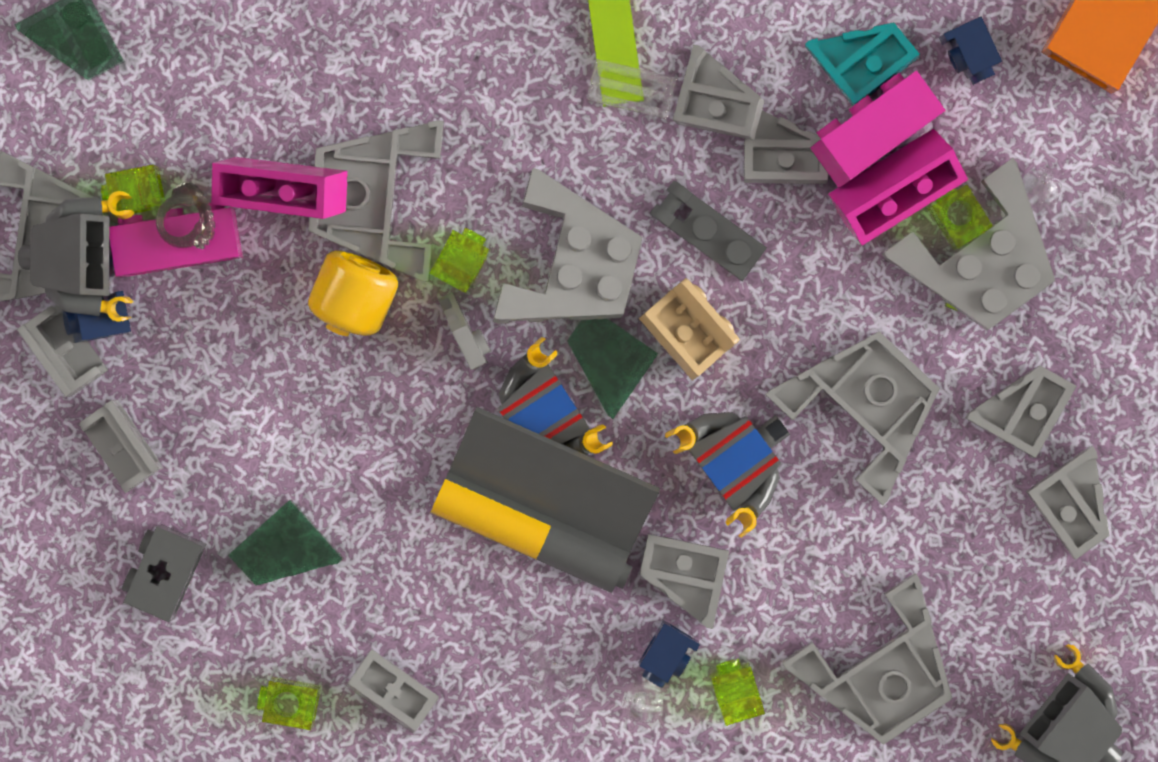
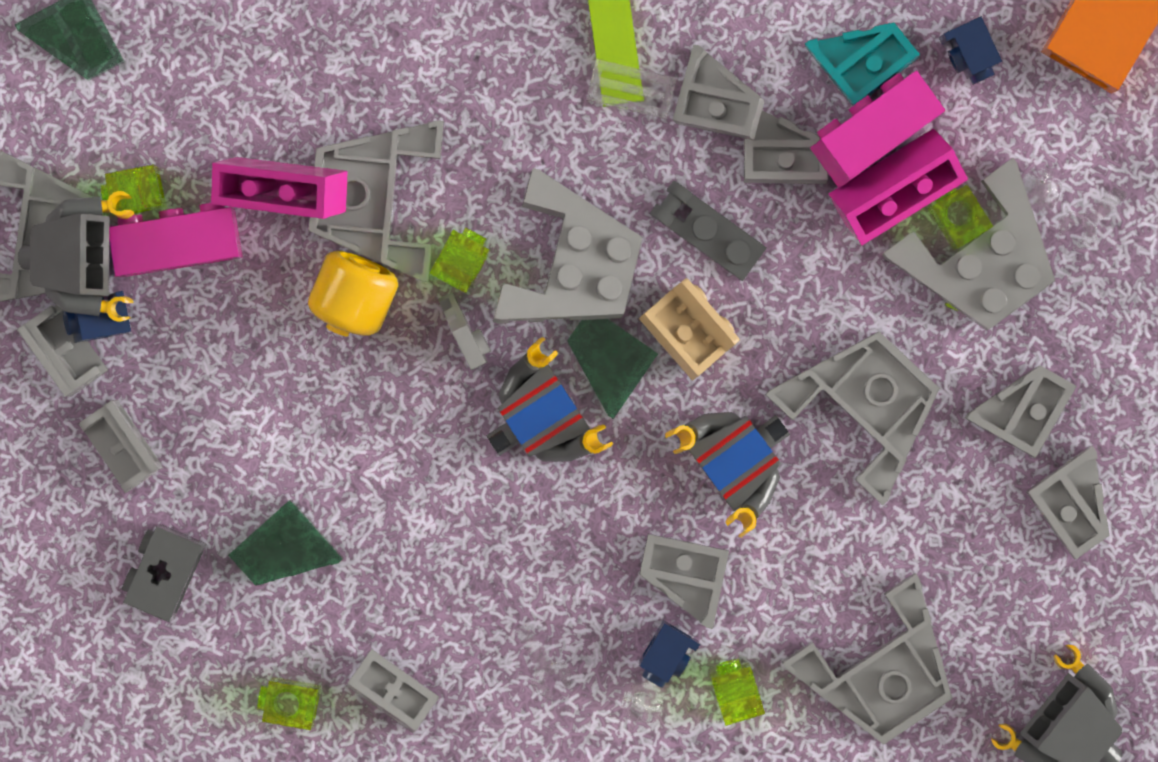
(188, 195): clear smoke piece -> none
(545, 500): dark grey door -> none

